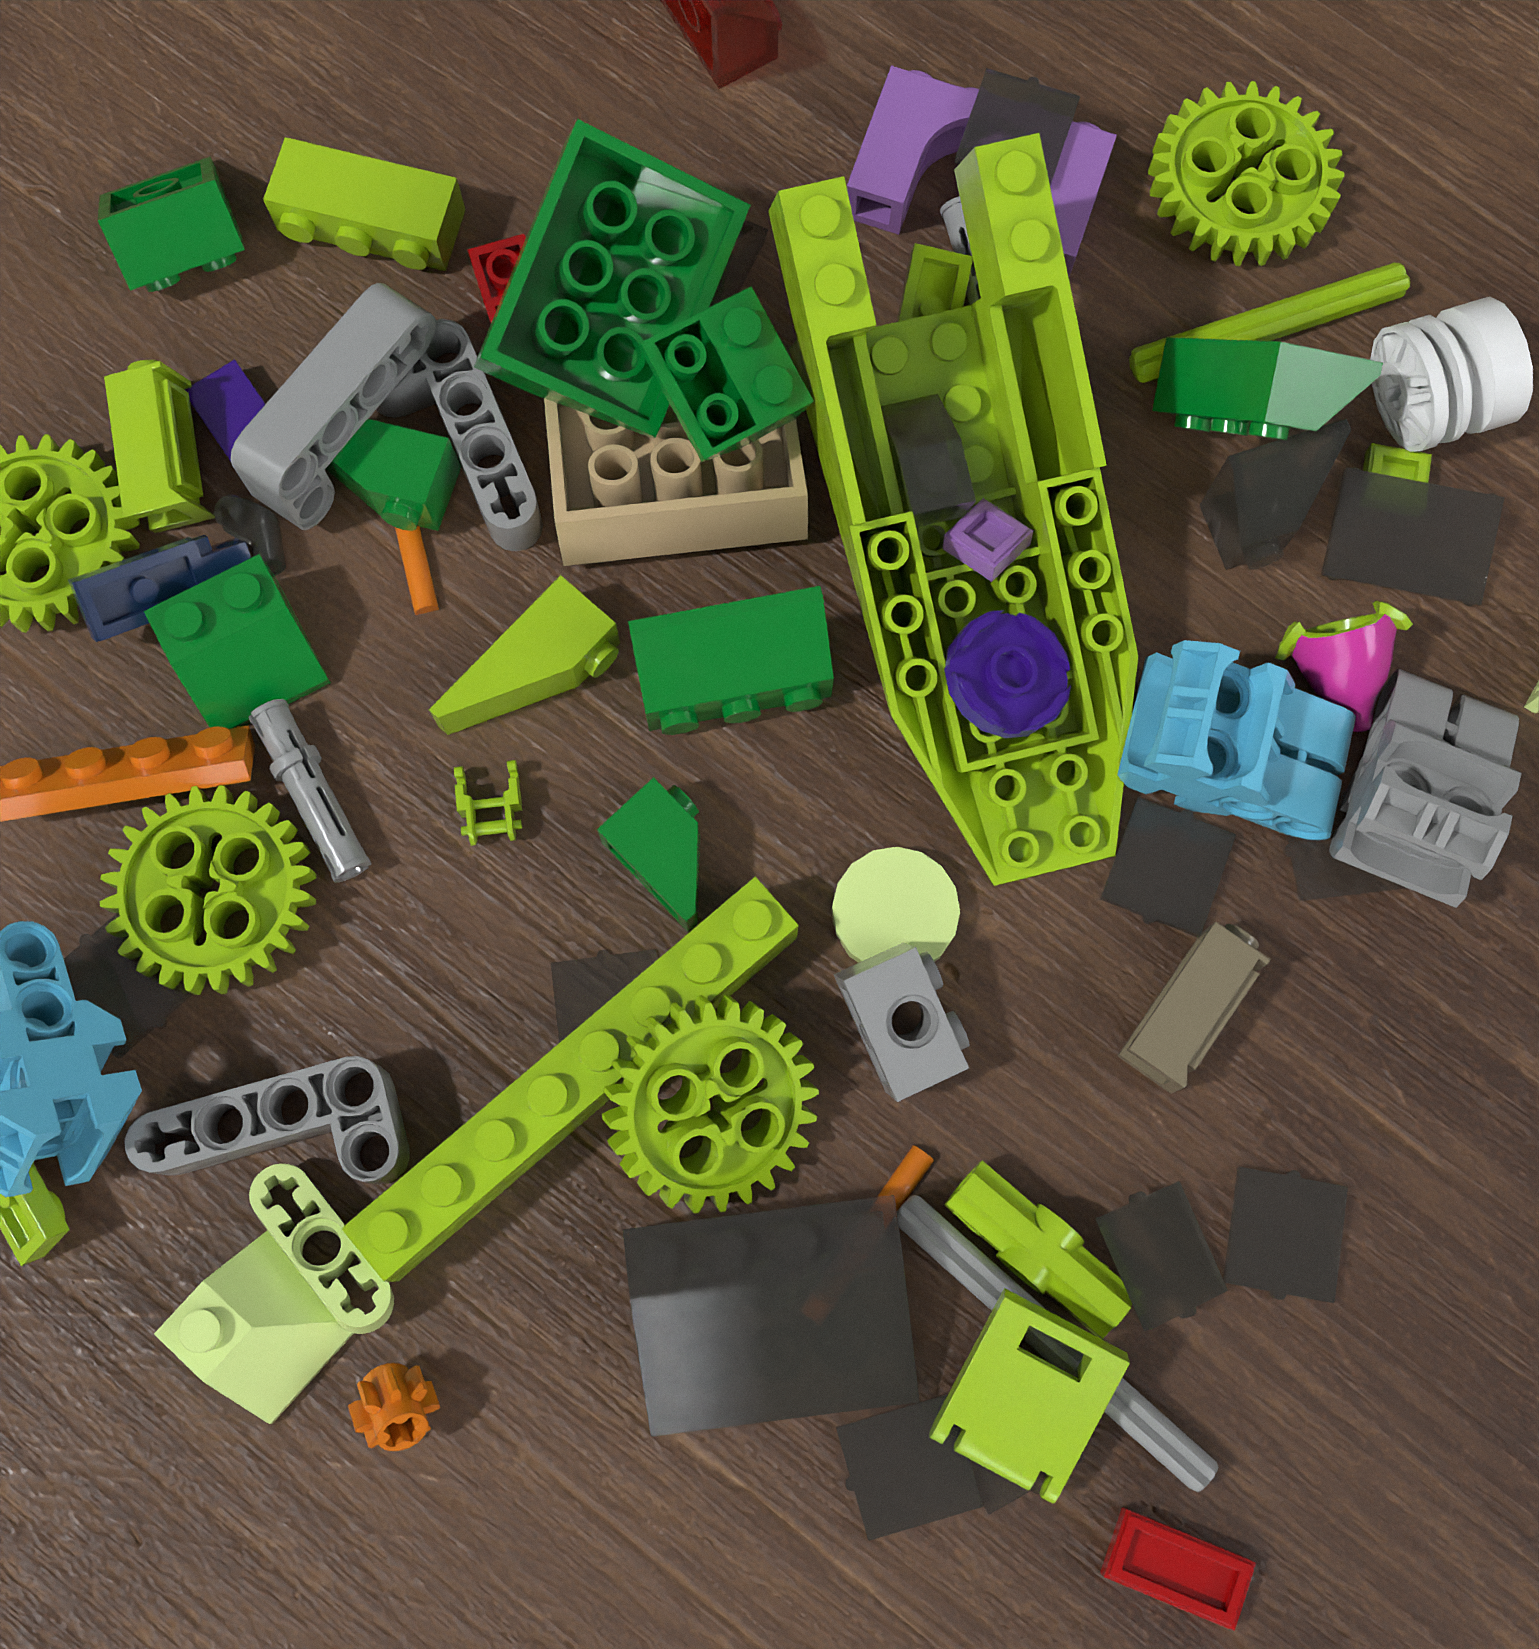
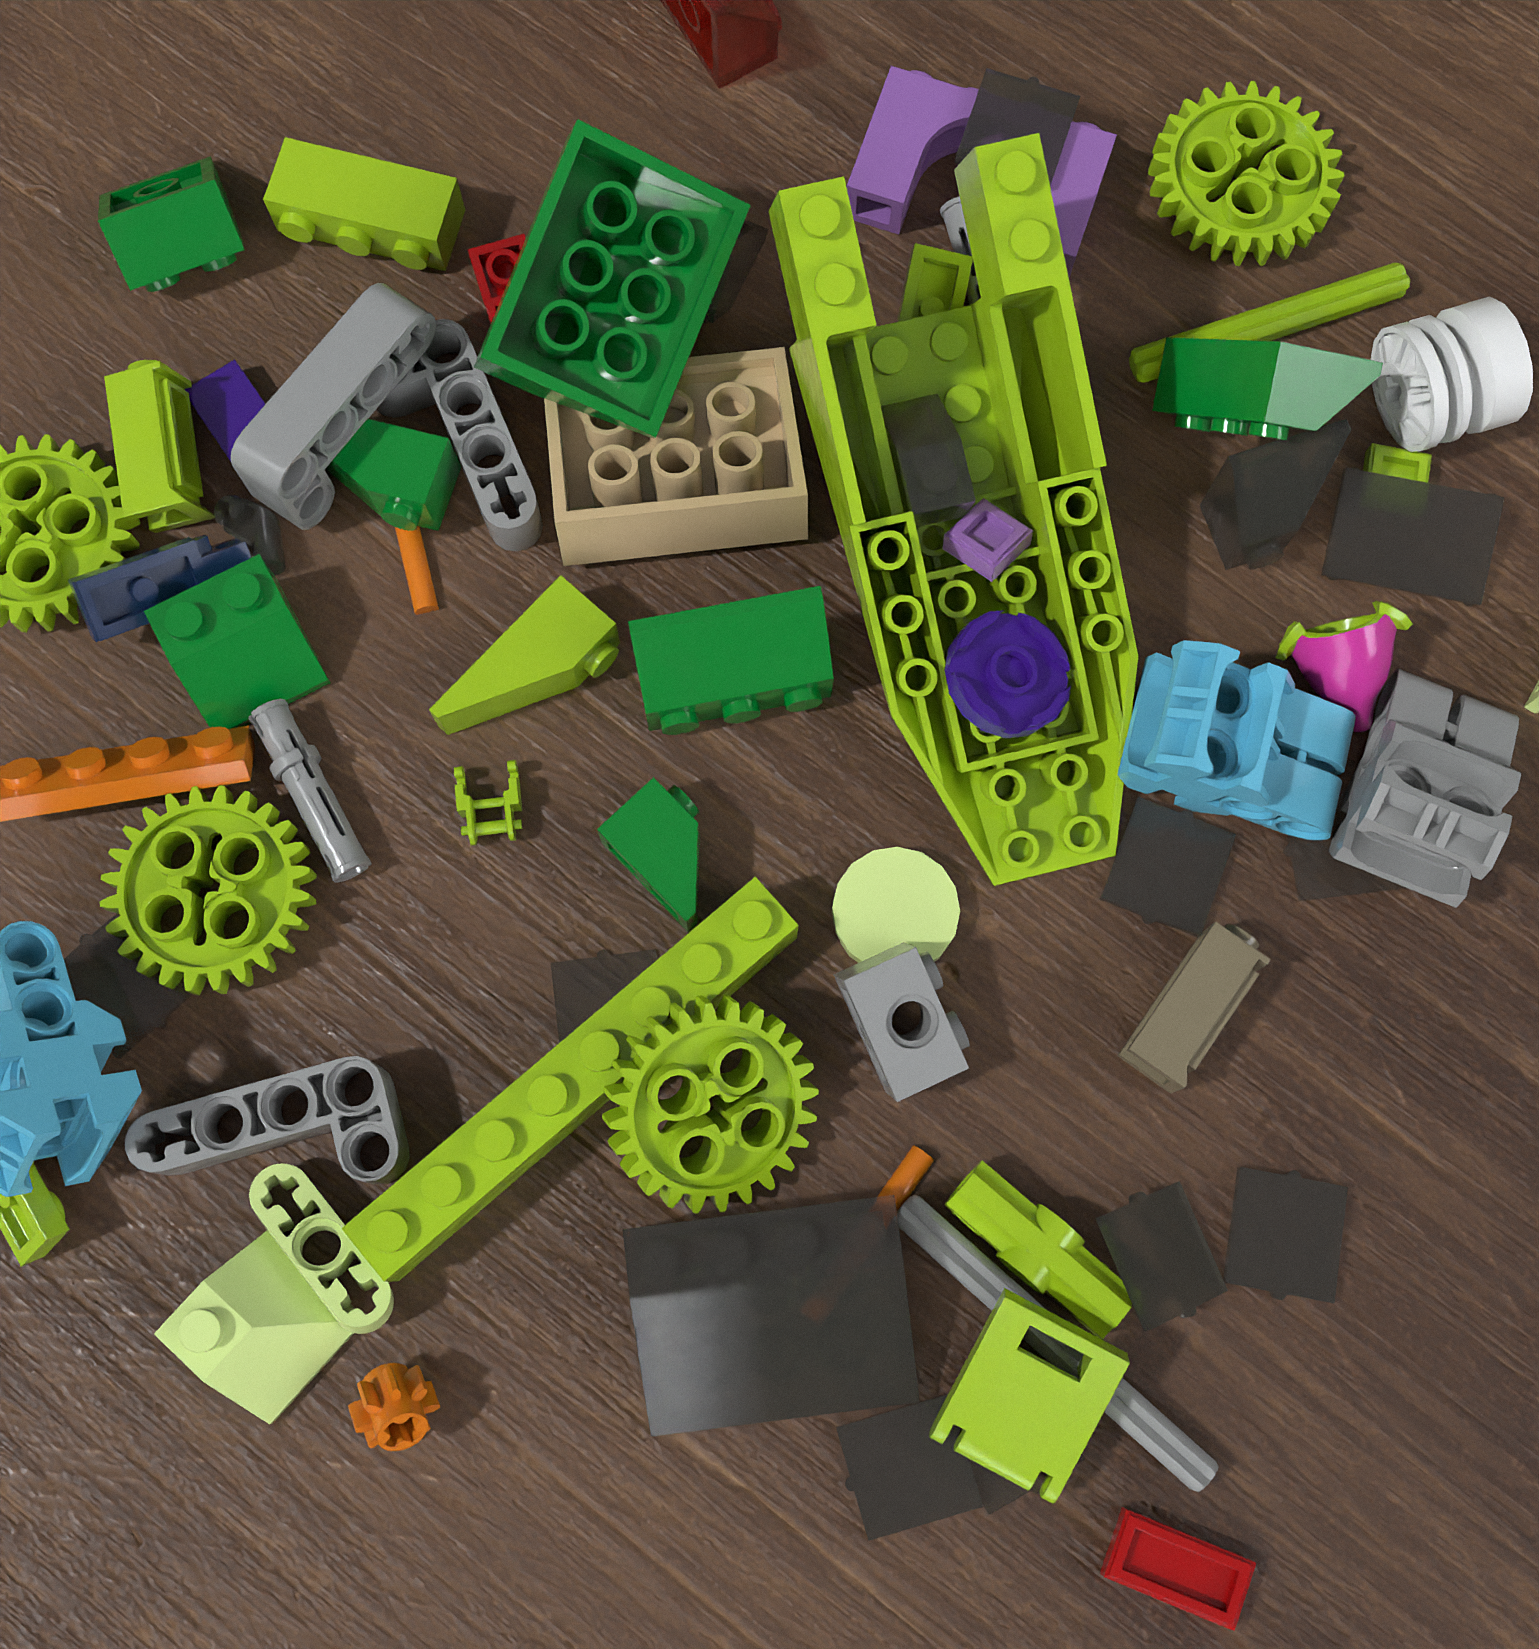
(727, 375): green slope -> none

